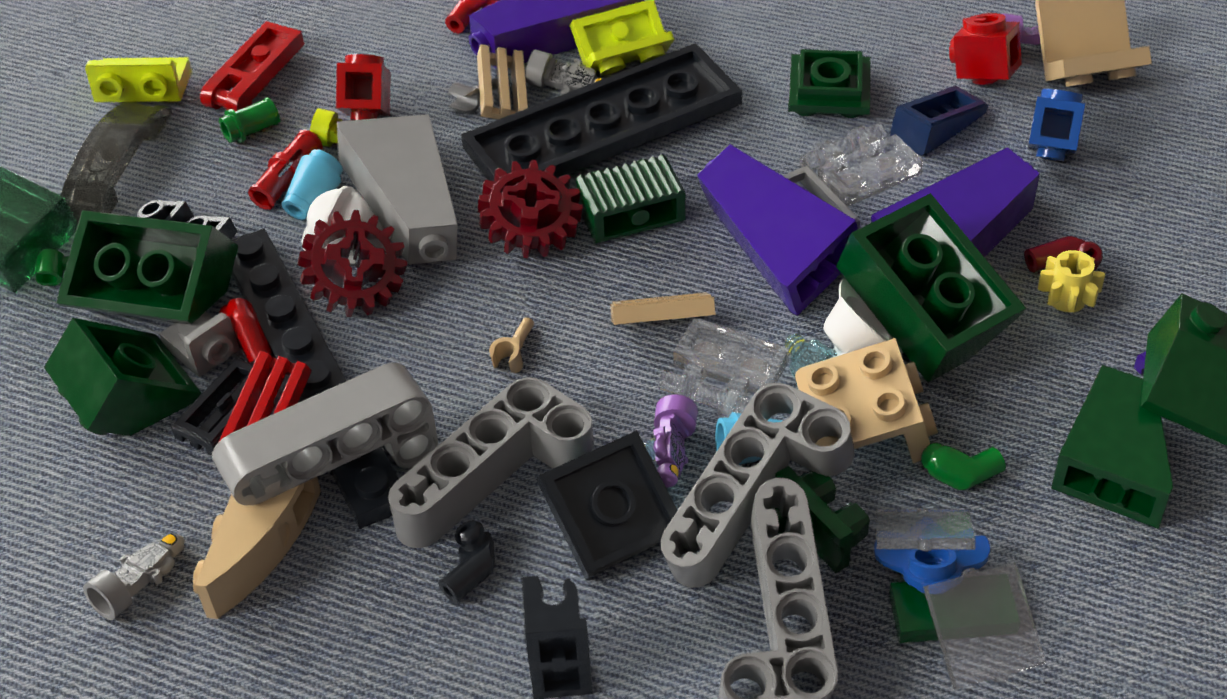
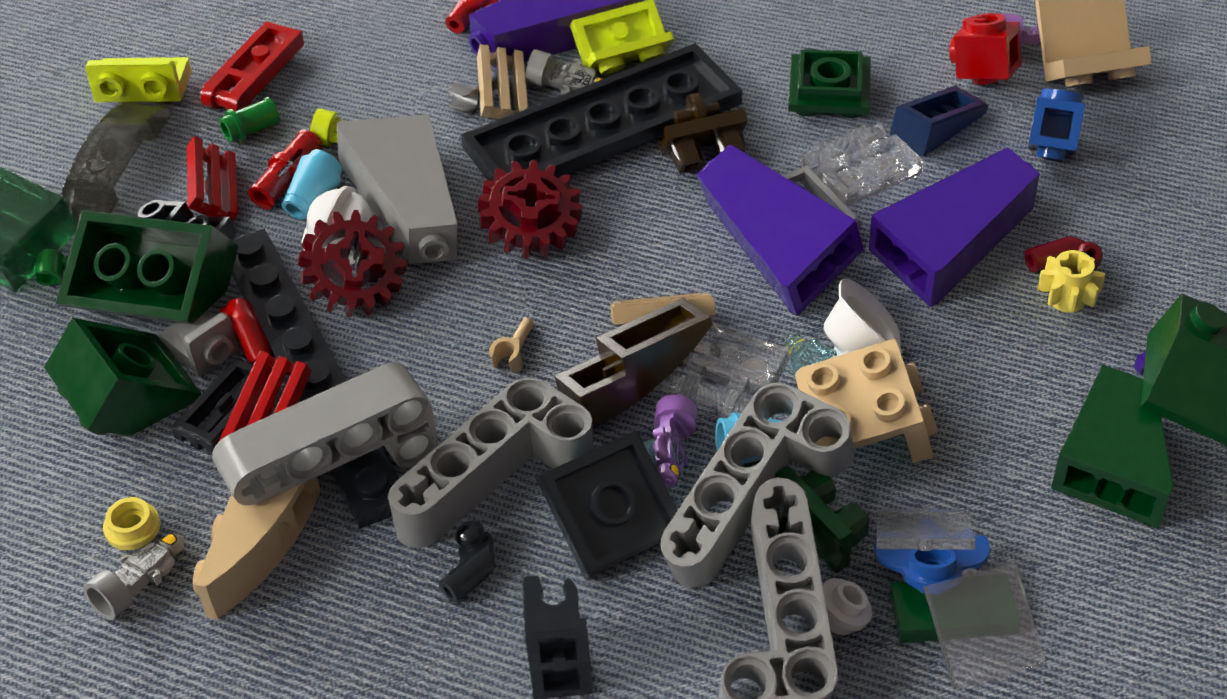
(131, 524): none -> light yellow plate
(220, 181): none -> red tile
(363, 87): red brick -> none
(631, 198): dark green brick -> none
(634, 359): none -> dark brown slope
(700, 127): none -> dark brown hips
(846, 606): none -> white plate
(928, 286): dark green slope -> none
(959, 469): green arm -> none

